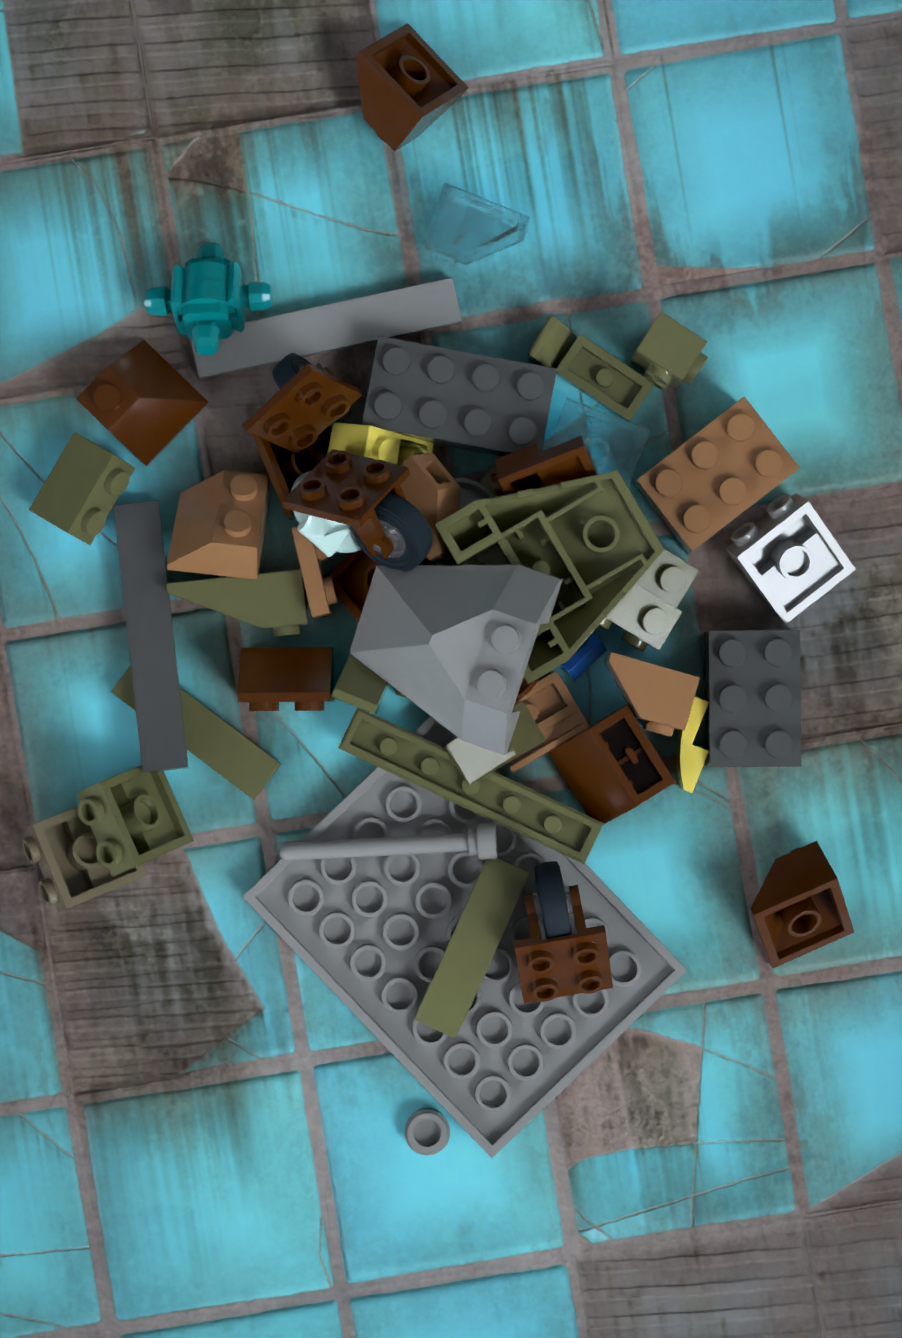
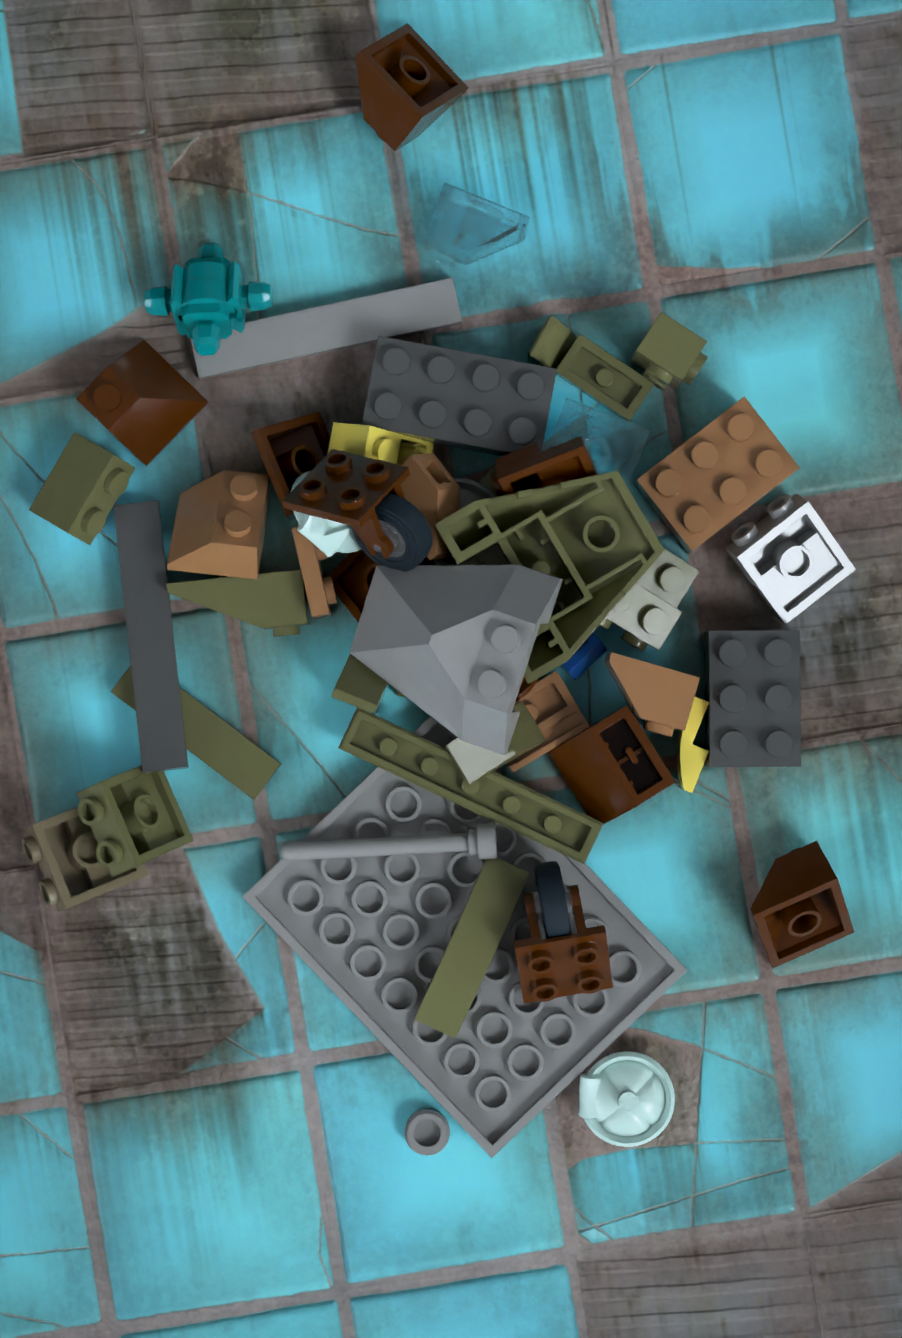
(286, 675): reddish brown slope -> none
(304, 405): reddish brown plate -> none
(626, 1099): none -> light aqua piece

